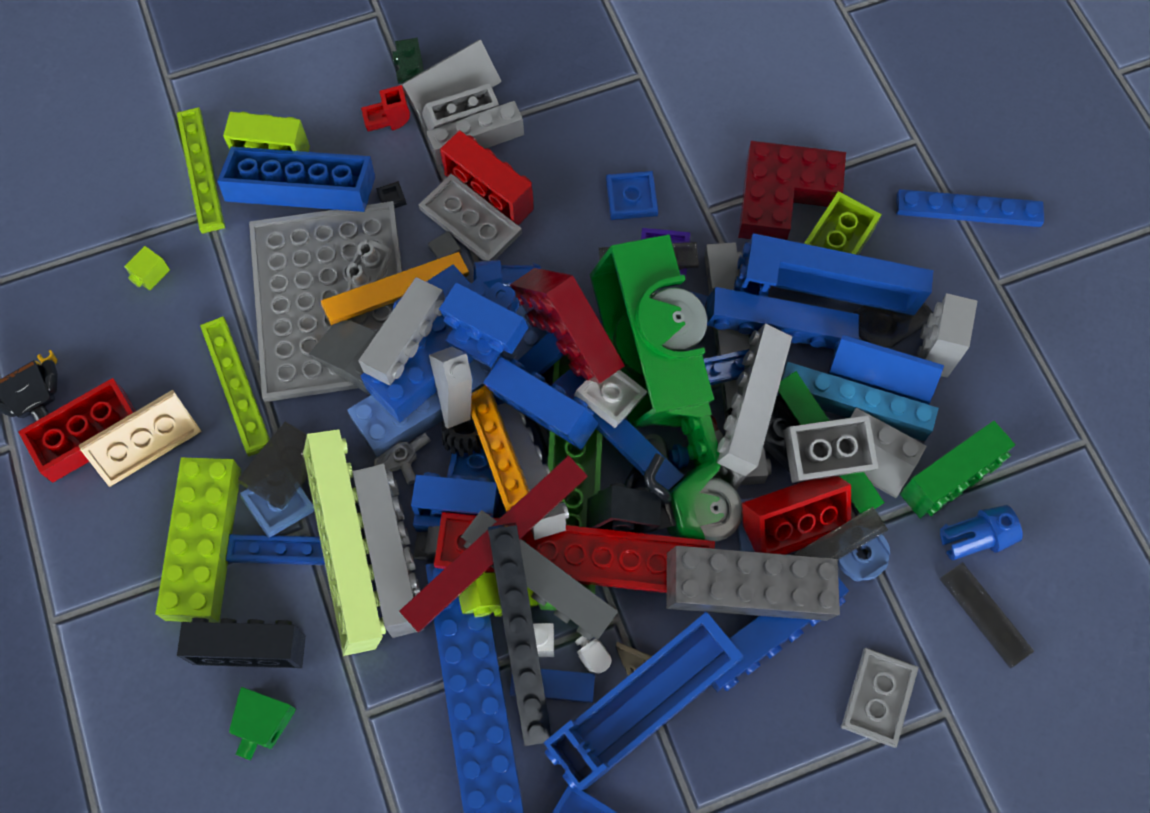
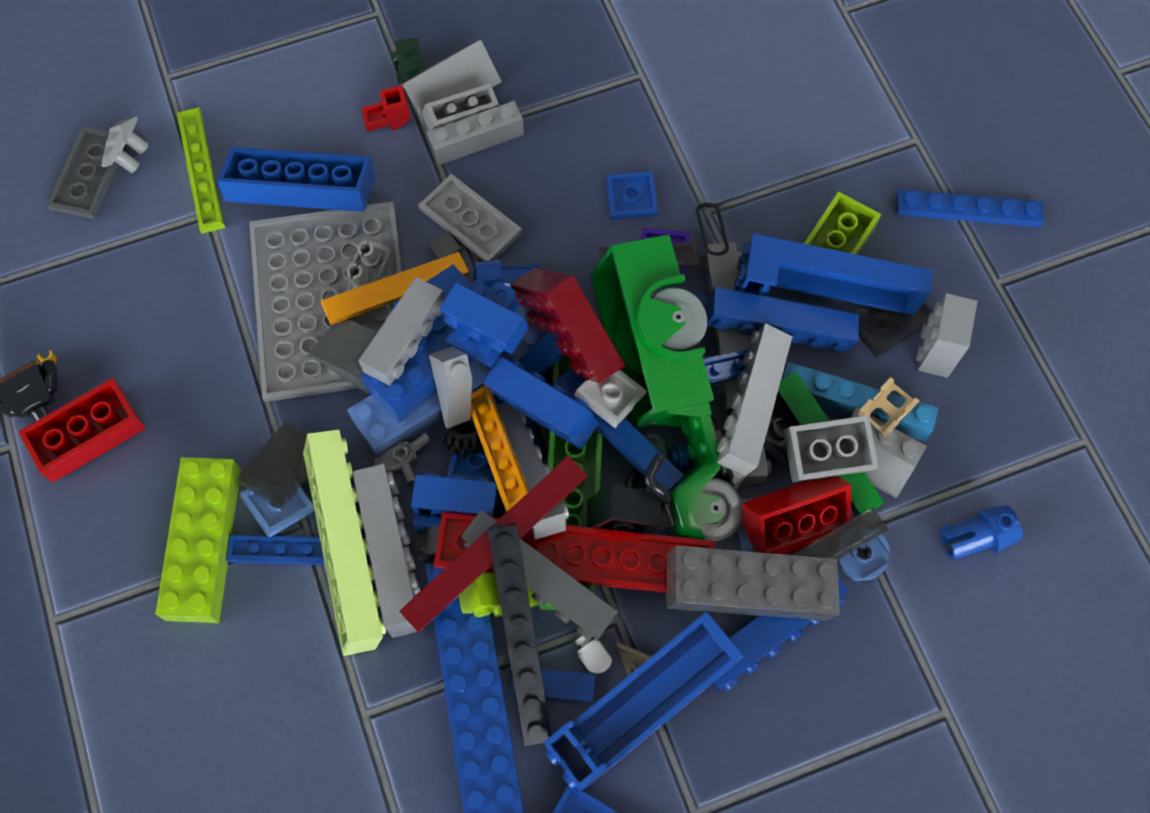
(83, 179): none -> dark grey plate
(118, 136): none -> light grey connector
(140, 438): tan tile -> none
(146, 268): lime brick -> none
(235, 385): lime tile -> none
(241, 643): black brick -> none
(258, 721): green torso -> none
(265, 132): lime brick -> none
(393, 193): black tile -> none
(488, 176): red brick -> none
(544, 639): white brick -> none
(721, 226): none -> black piece
(784, 176): dark red brick -> none
(879, 697): light grey tile -> none
(885, 369): blue slope -> none
(895, 414): none -> tan piece
(958, 470): green brick -> none
(986, 615): clear smoke tile -> none

